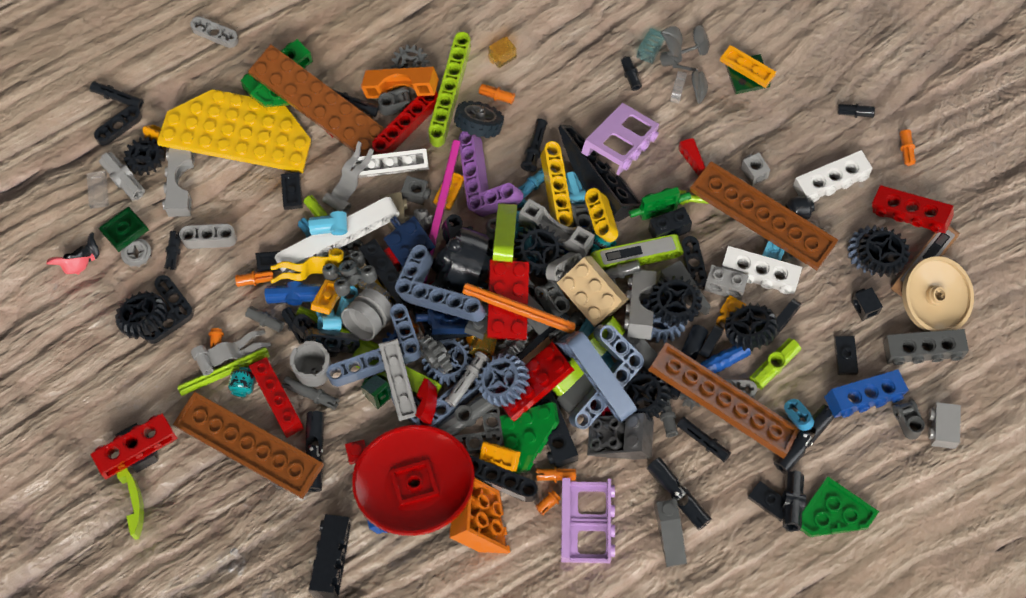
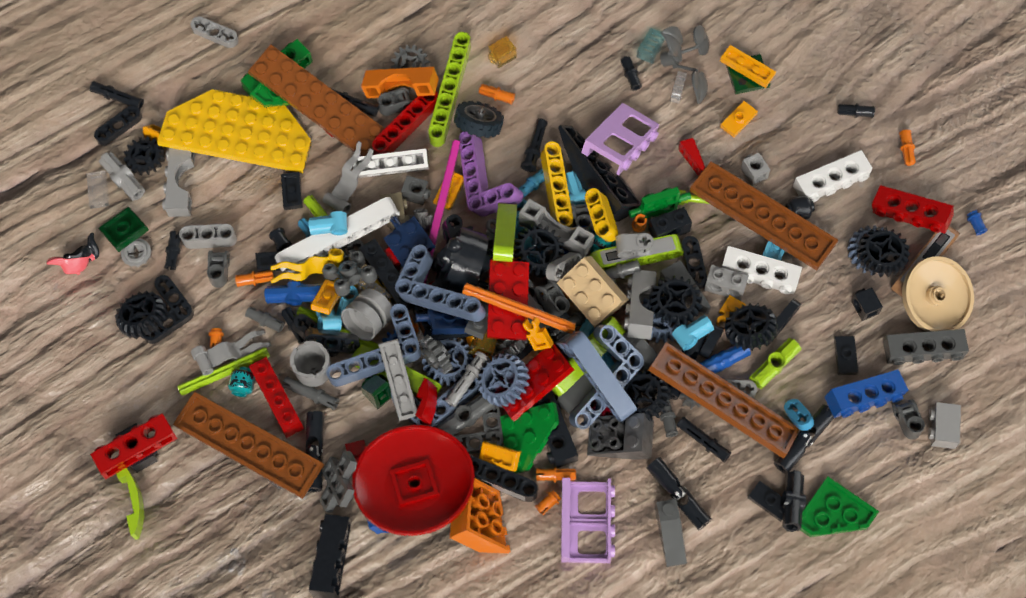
(218, 264): none -> dark grey piece
(280, 239): none -> black bush
(337, 475): none -> dark grey plate
(537, 336): none -> light orange plate
(633, 246): none -> light grey piece
(639, 223): none -> orange pin
(689, 334): none -> medium azure piece
(738, 119): none -> light orange plate
(977, 223): none -> blue pin

